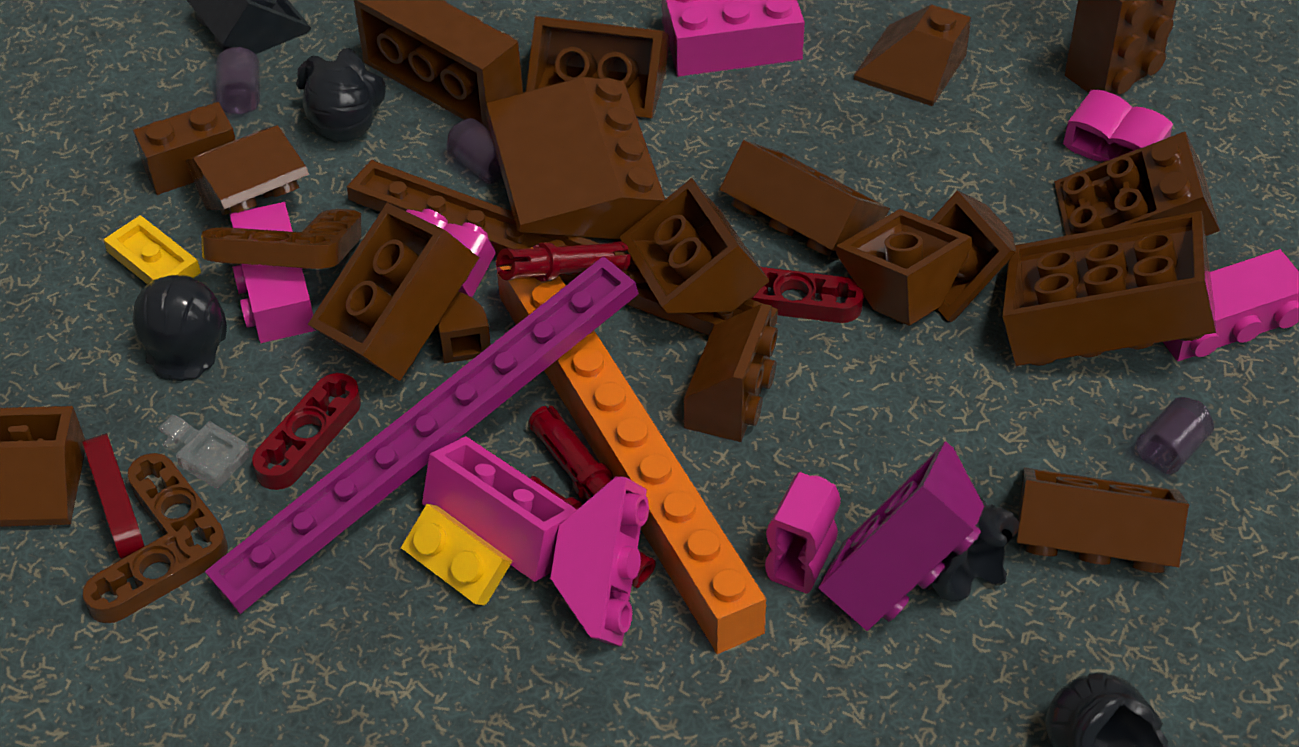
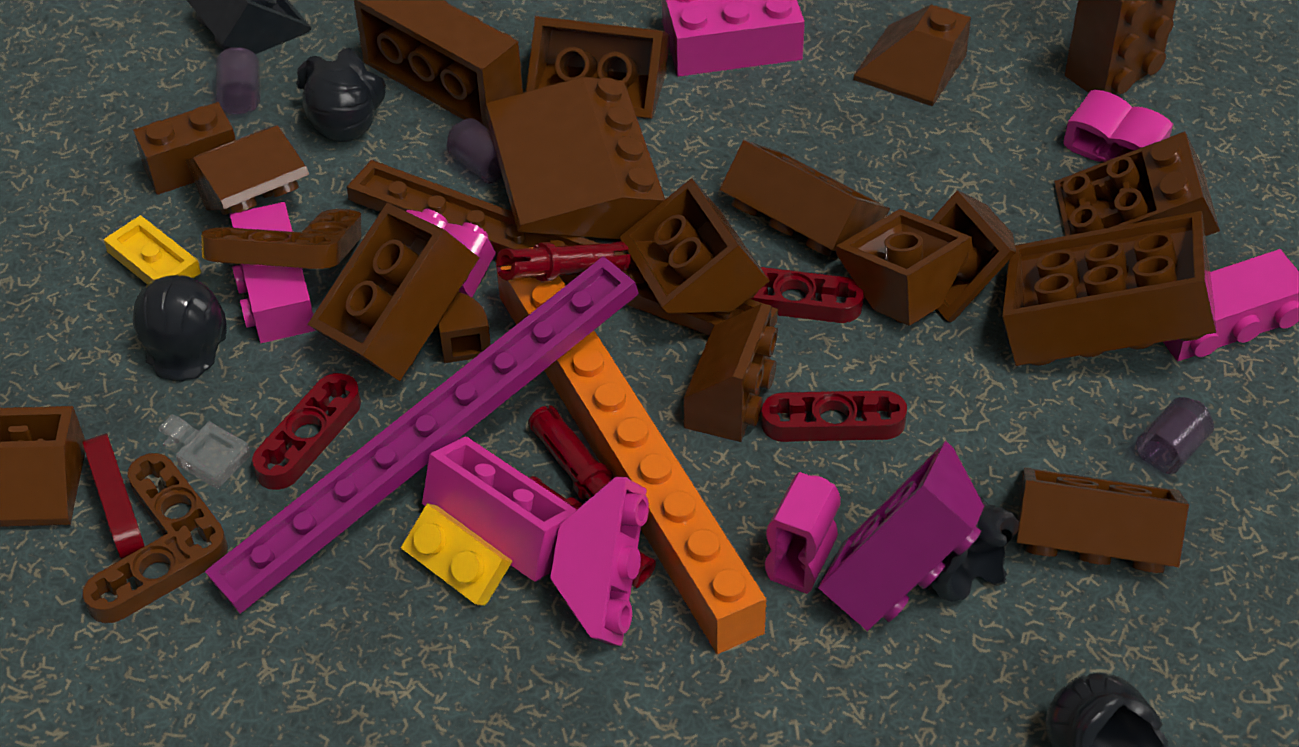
(845, 401): none -> dark red beam

